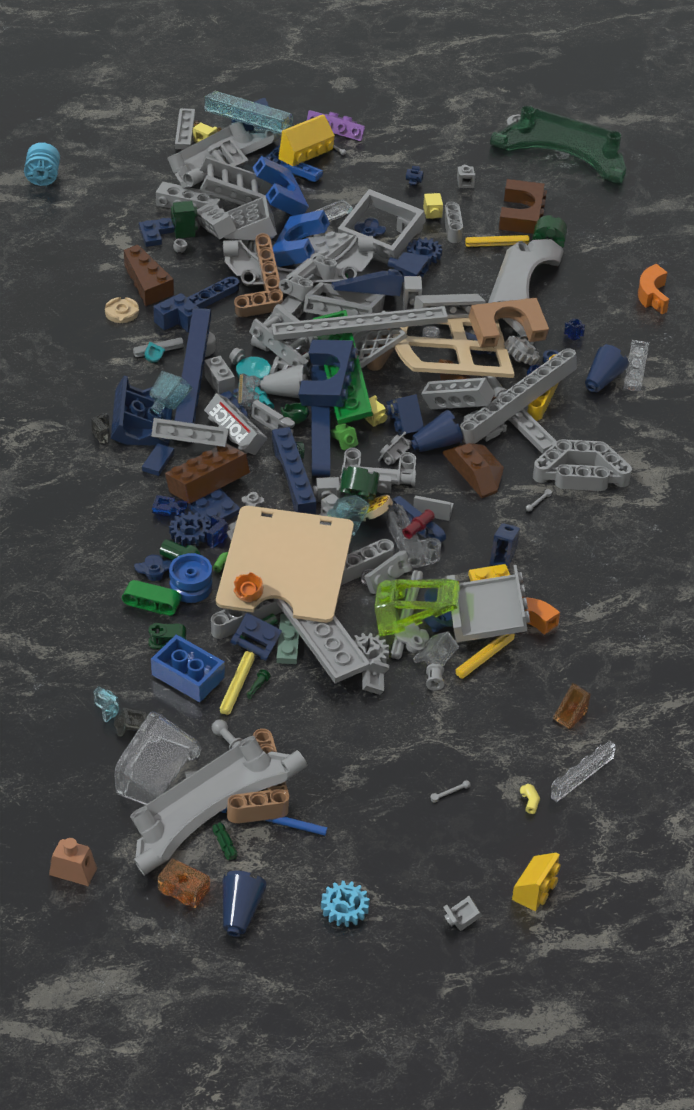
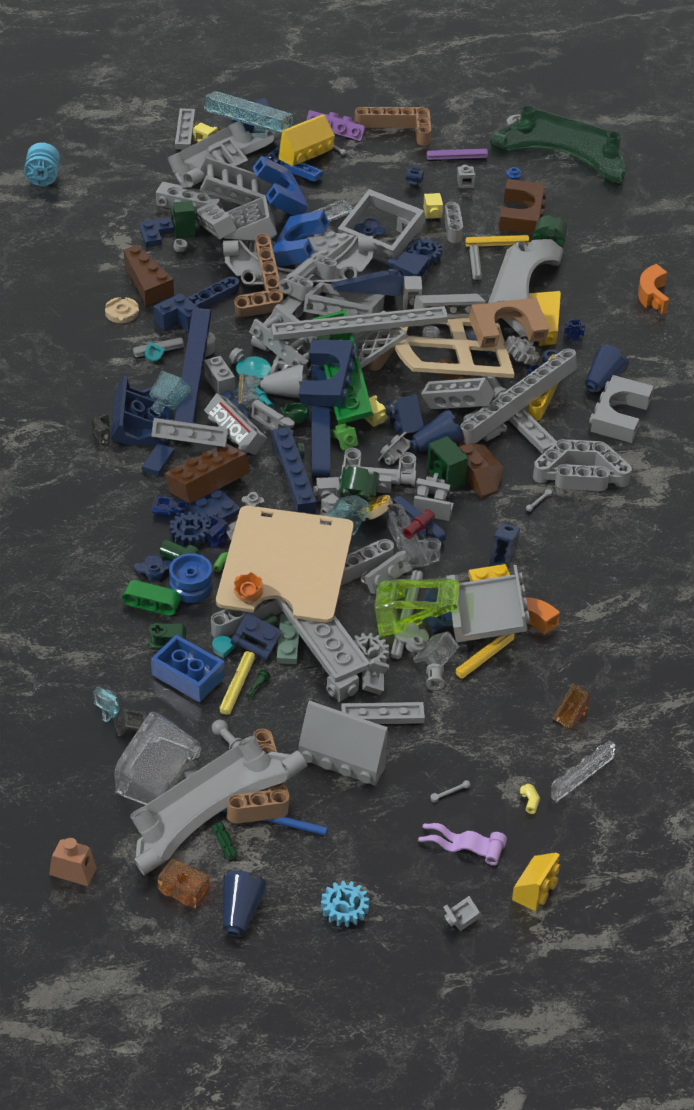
(222, 646): none -> teal tile
(343, 688): none -> light grey bracket
(343, 743): none -> light grey slope
(387, 712): none -> light grey plate
(397, 118): none -> medium nougat beam
(433, 486): none -> light grey hips
(448, 461): none -> dark green brick
(457, 154): none -> medium lavender axle
(470, 840): none -> lavender flag
(475, 262): none -> light grey axle
(514, 173): none -> blue plate
(550, 307): none -> yellow slope
(618, 392): none -> light grey arch
(636, 366): clear plate -> none

